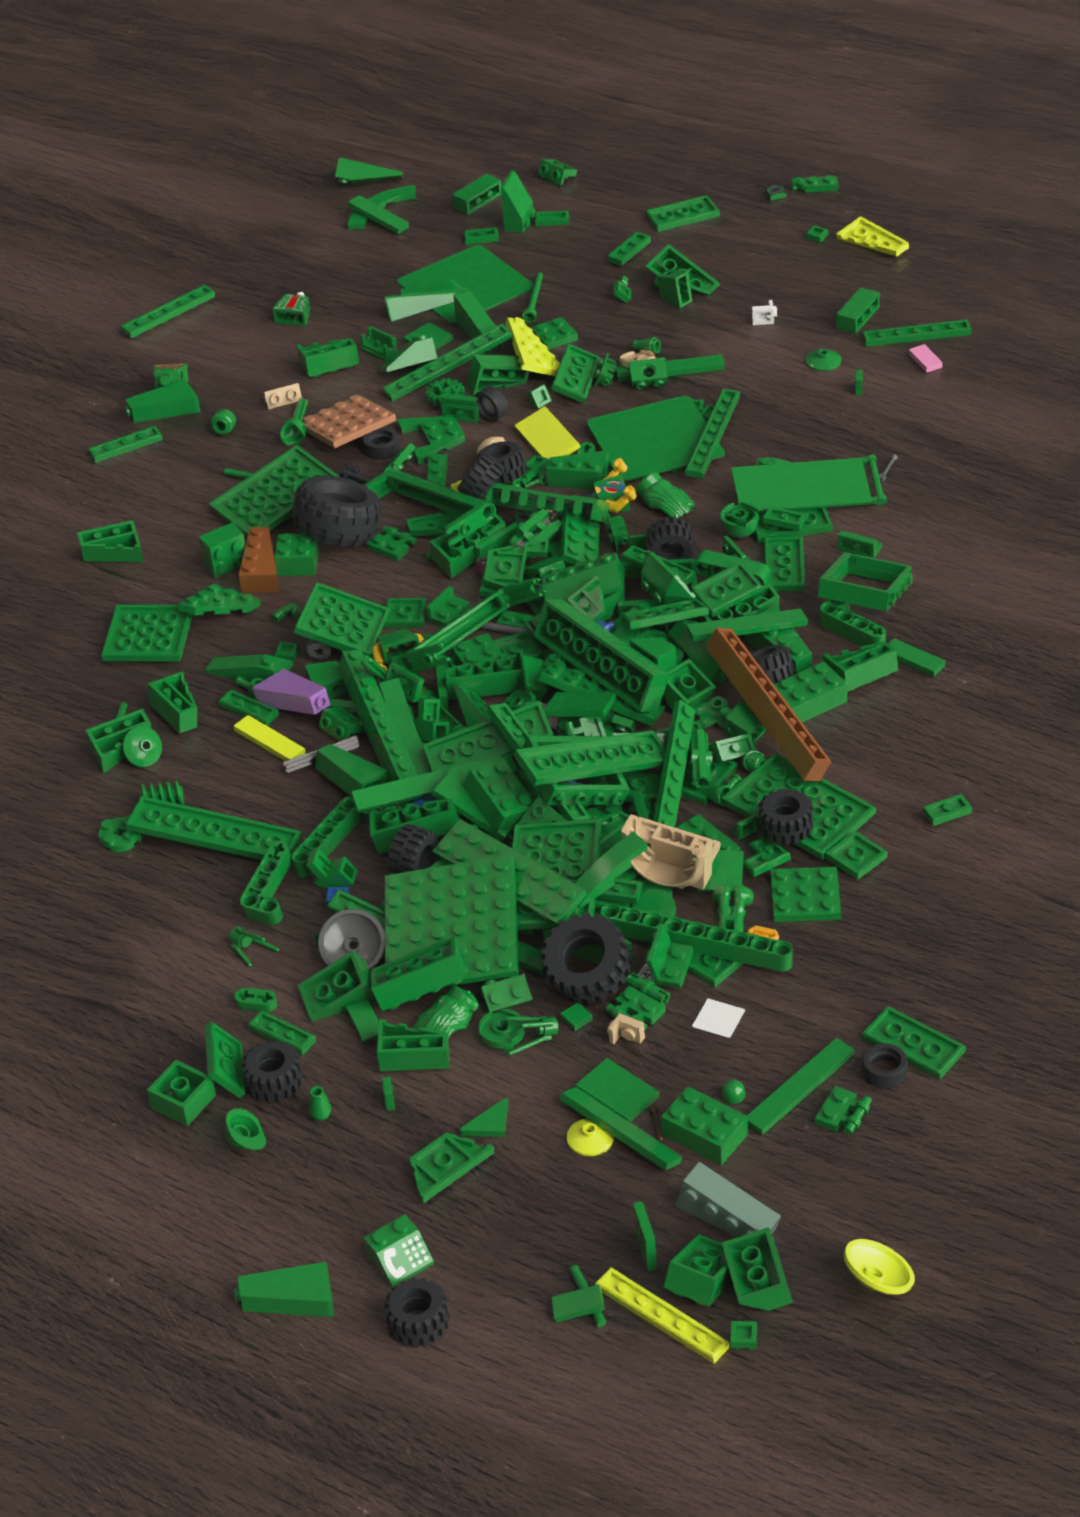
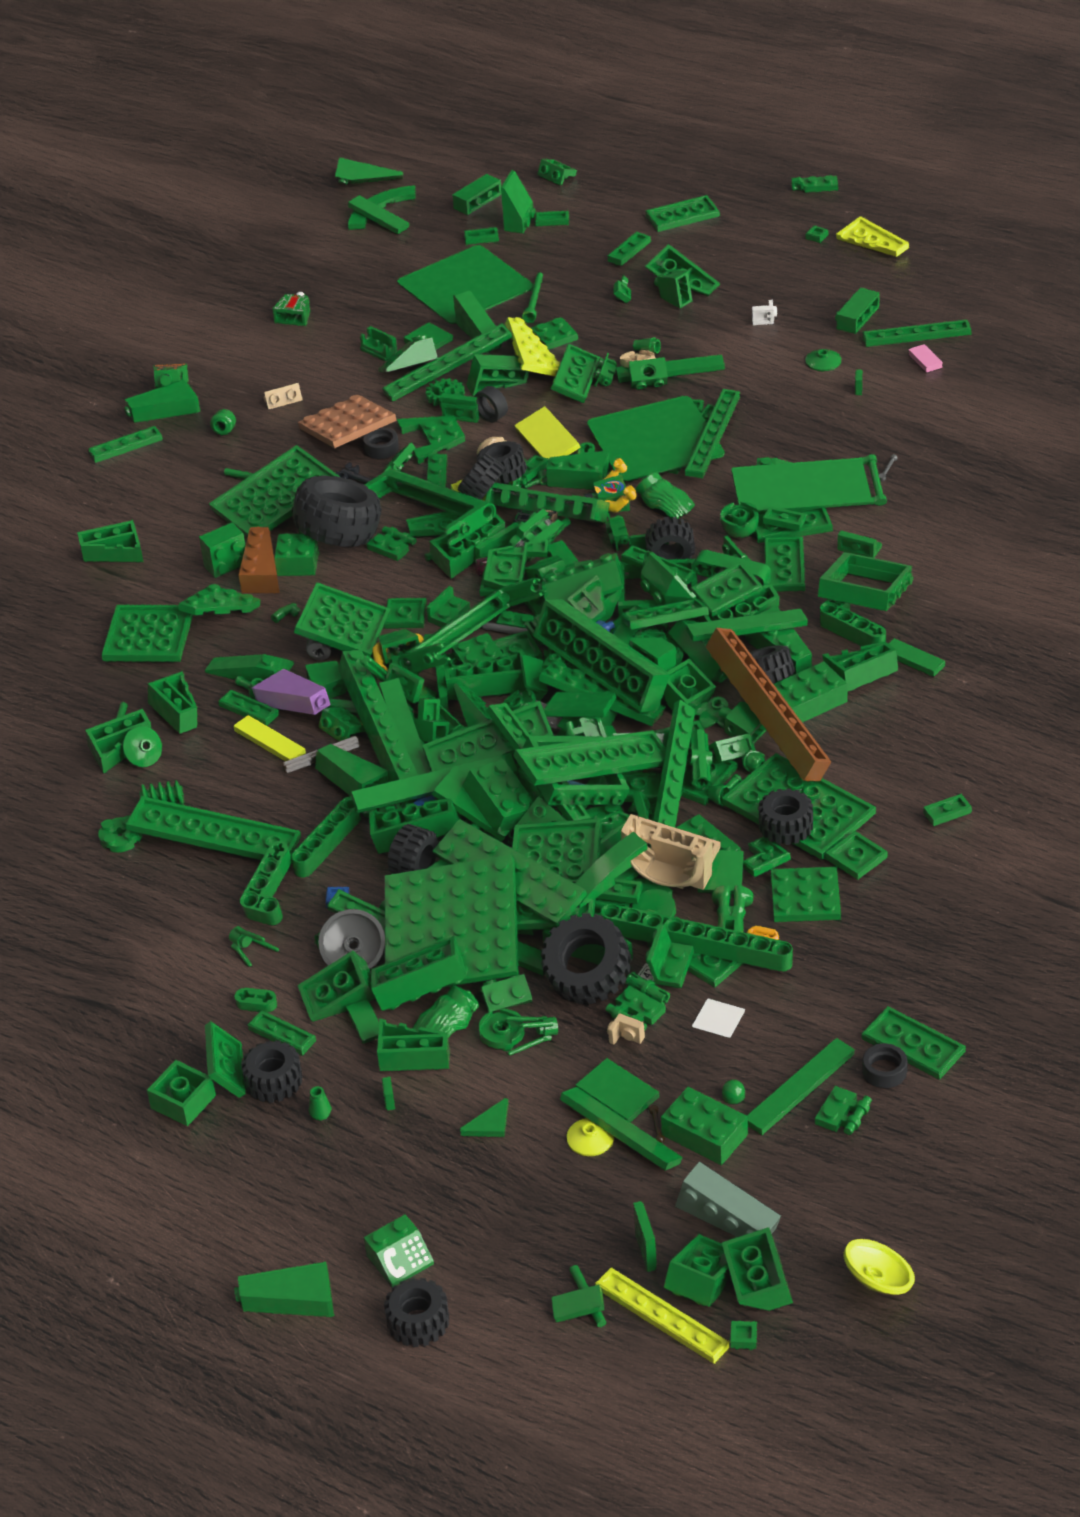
(167, 311): green plate -> none
(244, 1130): green piece -> none
(287, 650): green tile -> none
(294, 429): green piece -> none
(328, 357): green wedge -> none
(331, 874): green brick -> none
(421, 298): wedge -> none
(445, 1162): green wing -> none
(538, 397): tile -> none
(576, 1016): green tile -> none
(579, 537): green plate -> none
(624, 724): green bracket -> none
(745, 827): green slope -> none
(775, 192): tile -> none

